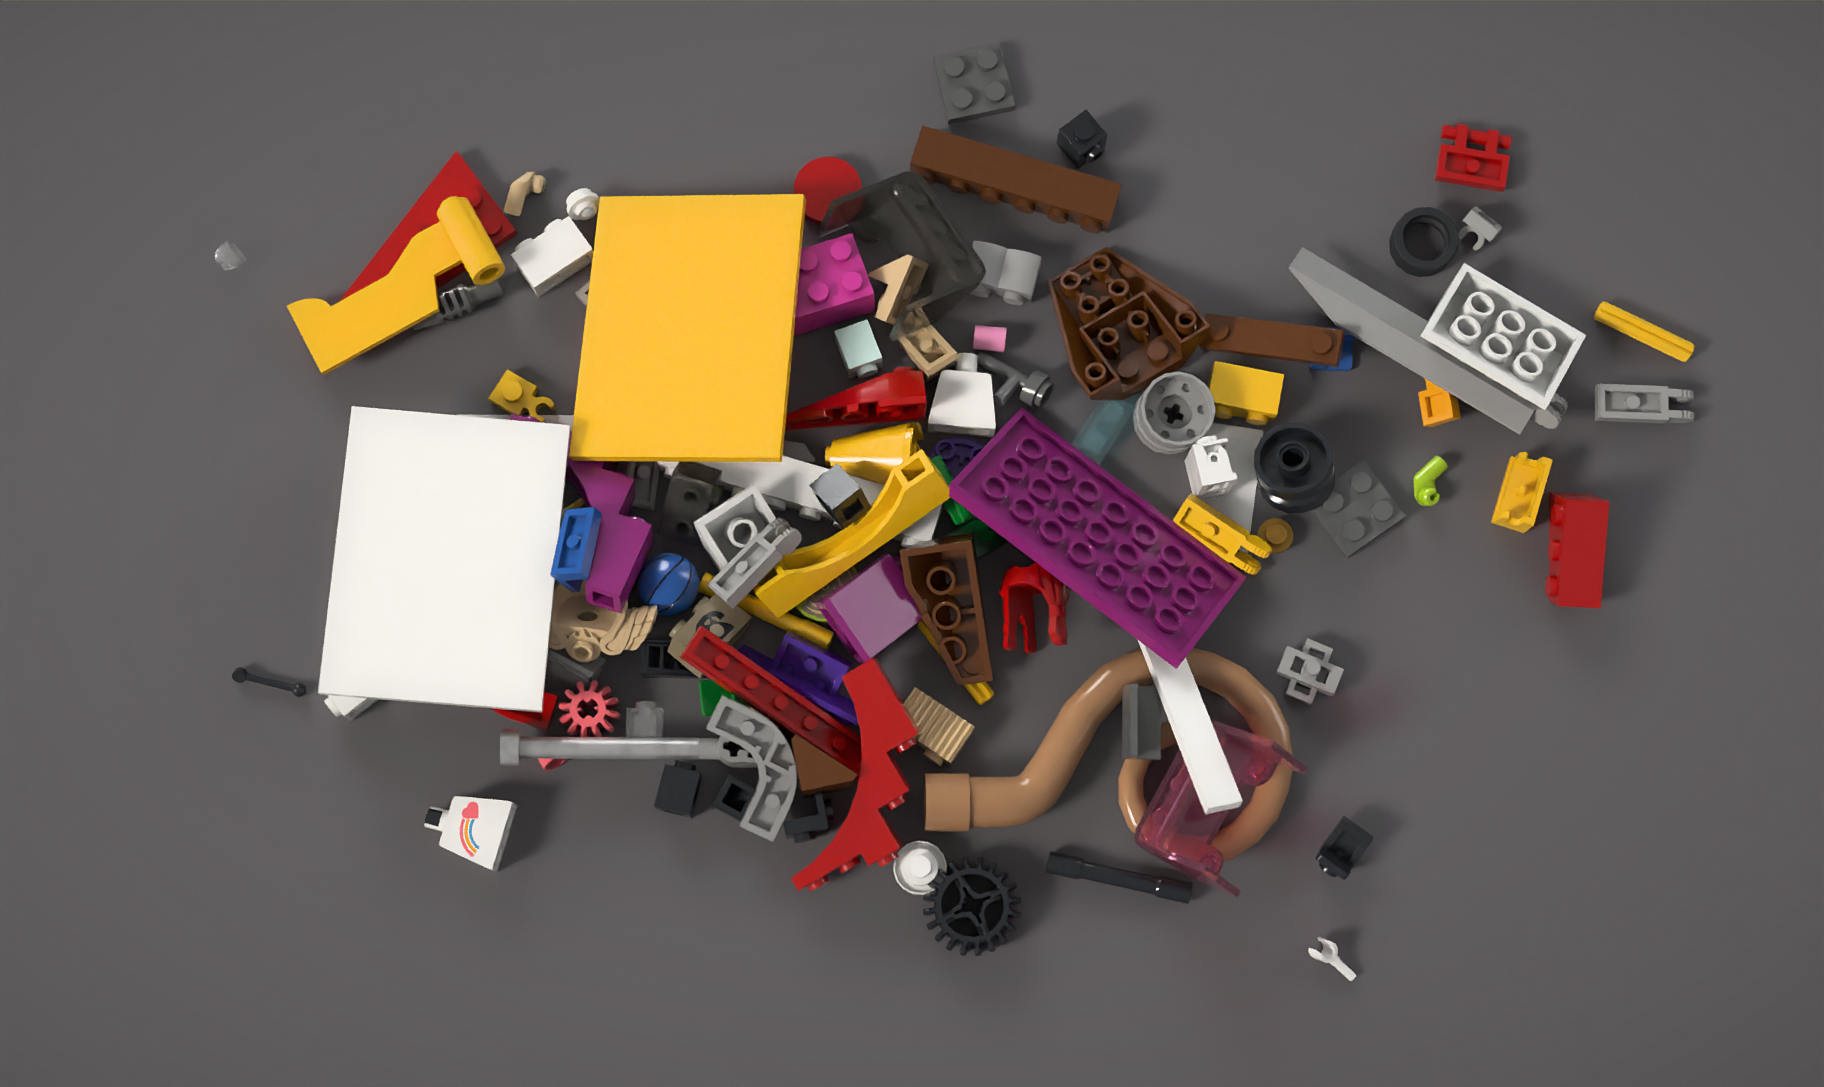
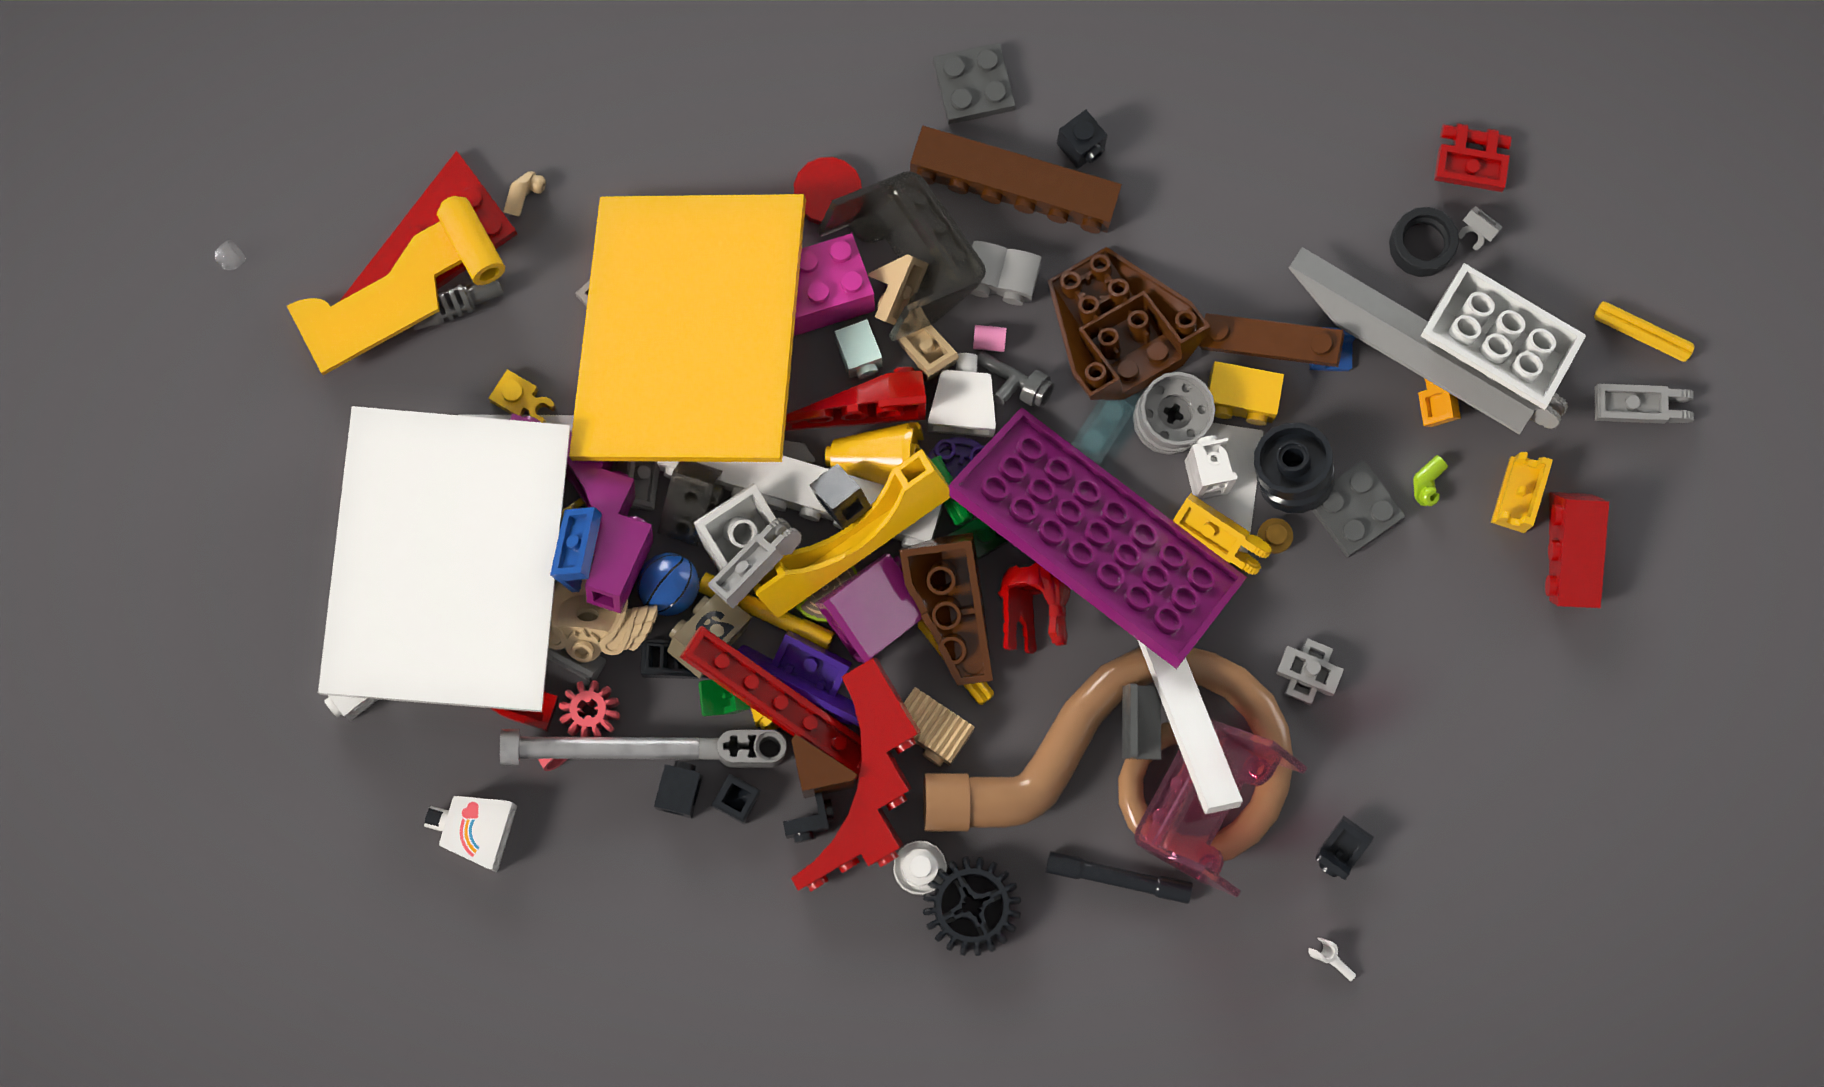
(240, 675): black hinge -> none
(552, 255): white hinge -> none
(582, 204): white plate -> none
(645, 720): clear plate -> none
(774, 762): light grey plate -> none

